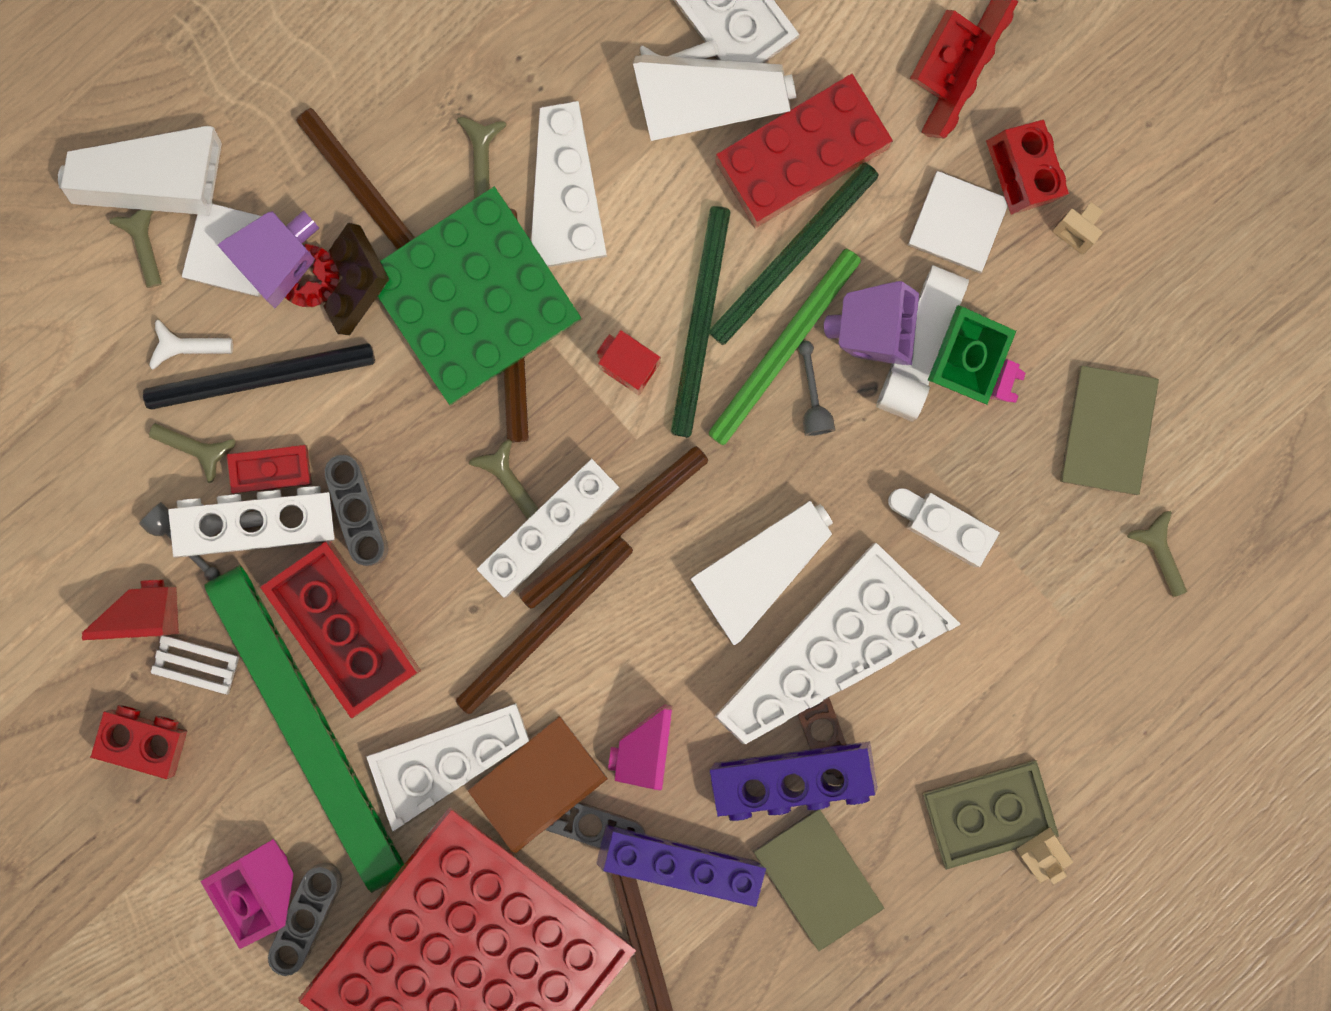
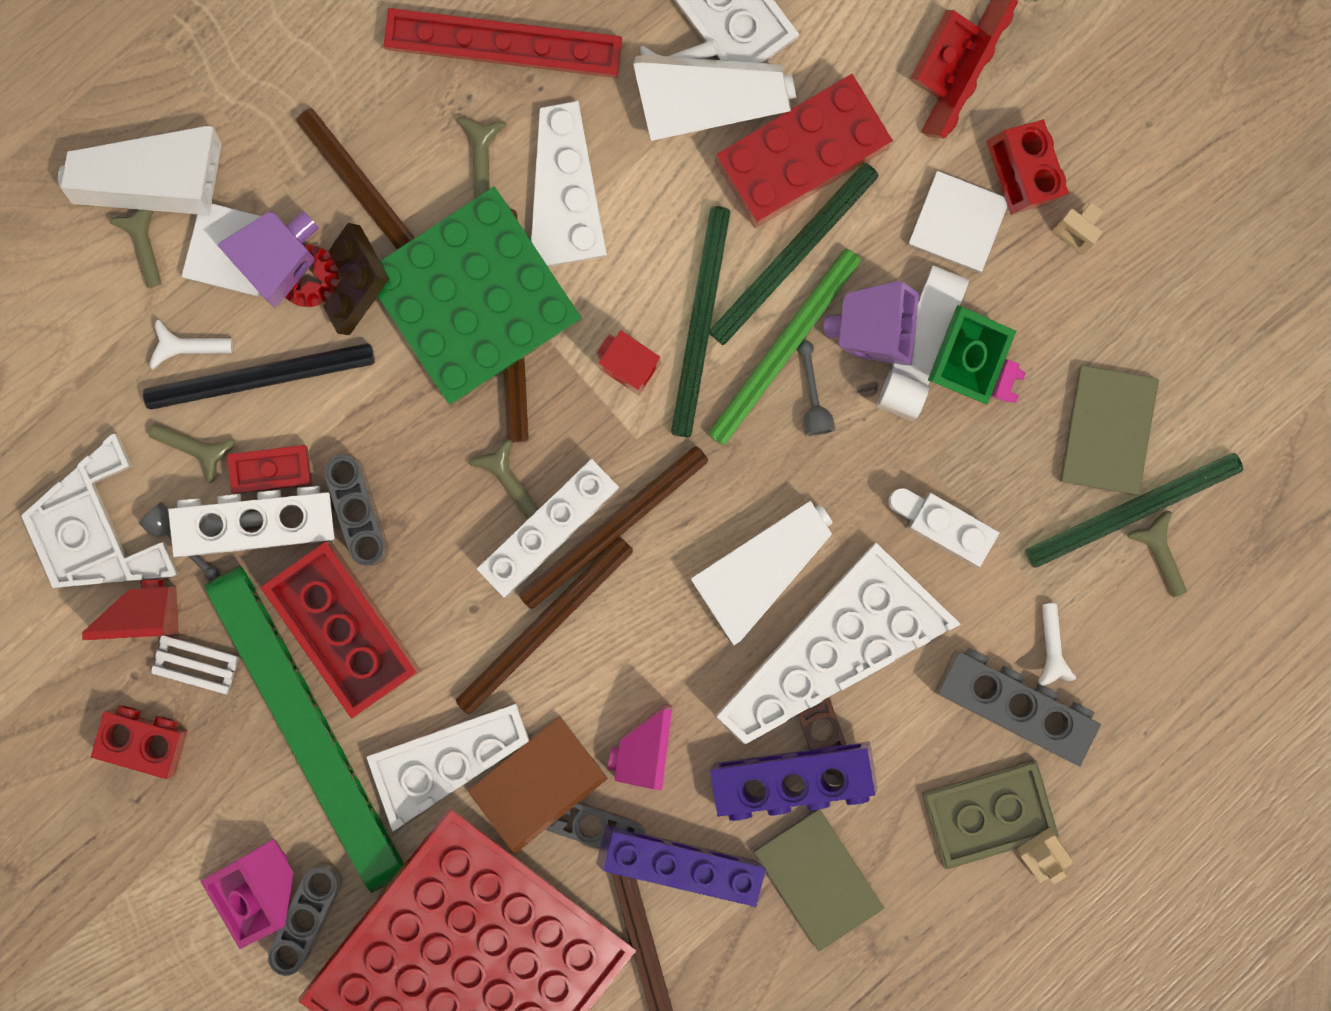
(77, 533): none -> white wing
(502, 43): none -> red plate
(1055, 665): none -> white piece
(1068, 743): none -> dark grey brick
(1134, 510): none -> clear green axle

